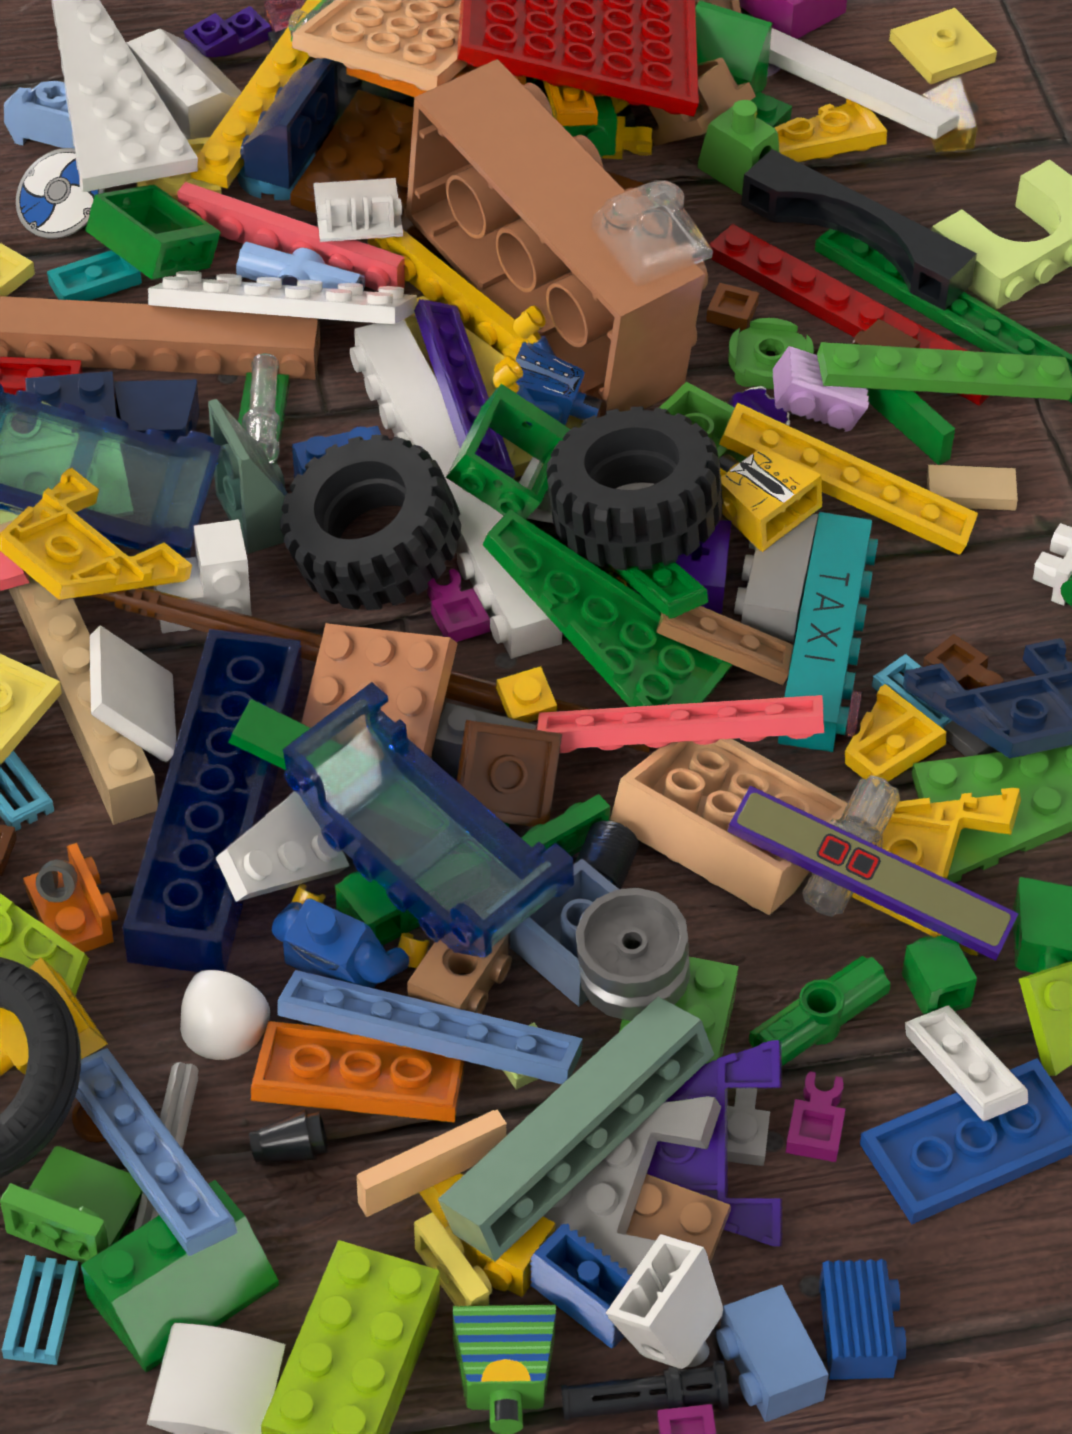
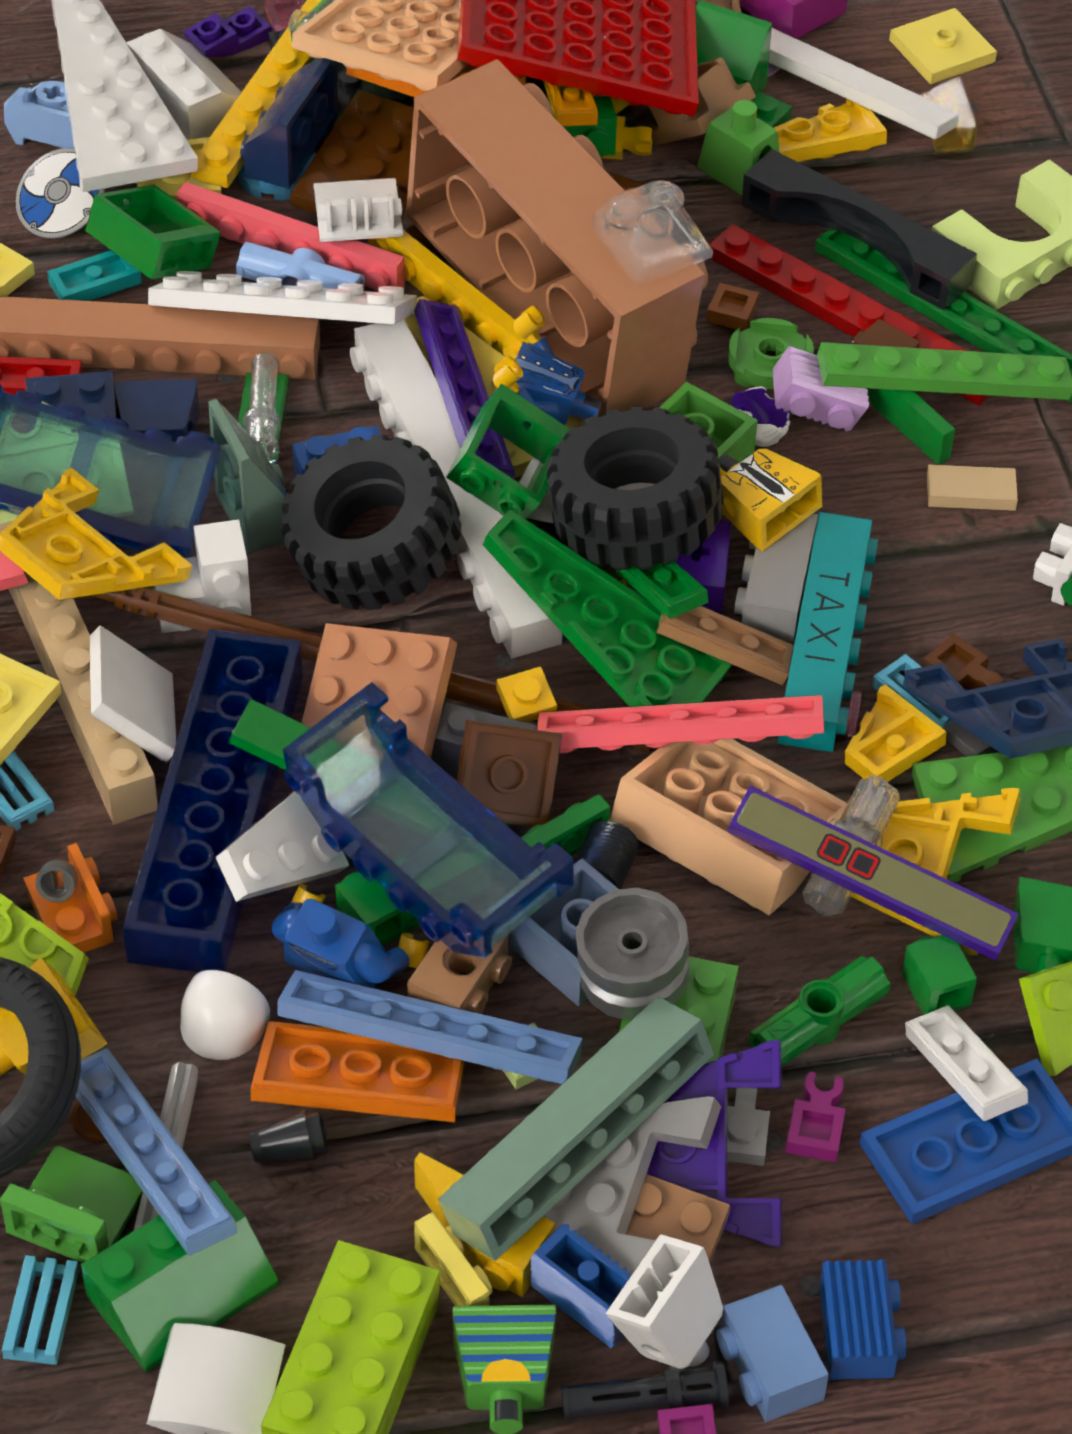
(429, 1163): light nougat tile -> none
(457, 612): magenta plate -> none
(855, 480): yellow plate -> none

